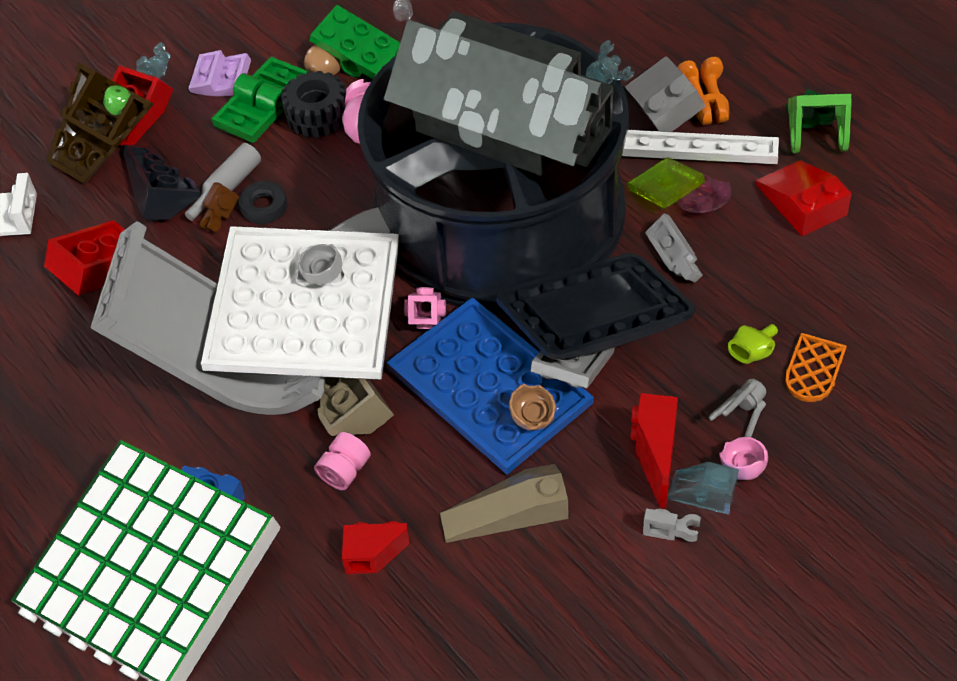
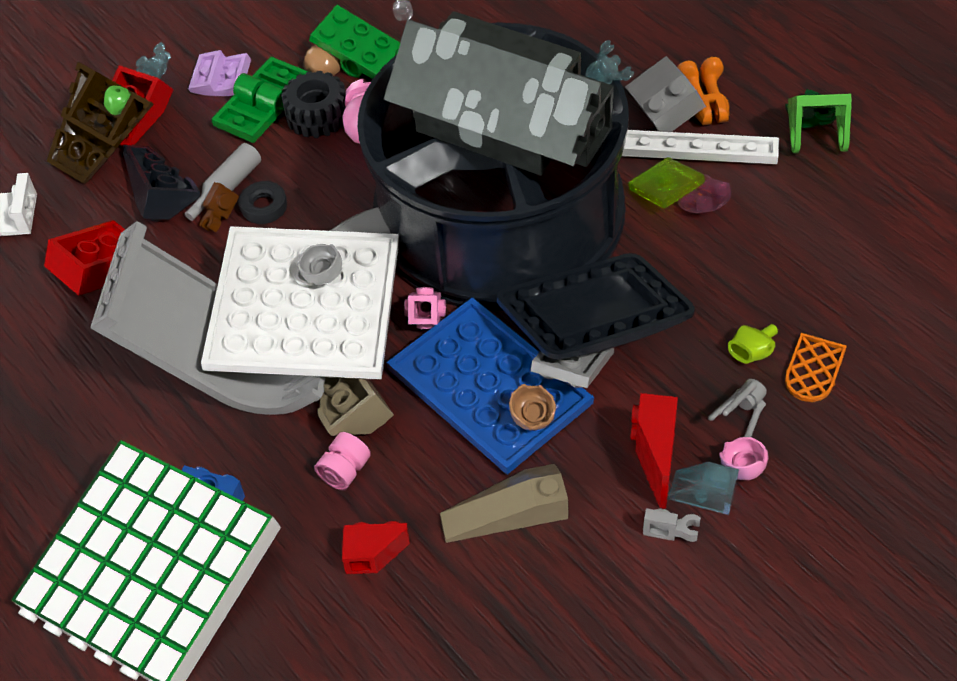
(673, 248): light grey hinge -> none
(806, 196): red slope -> none

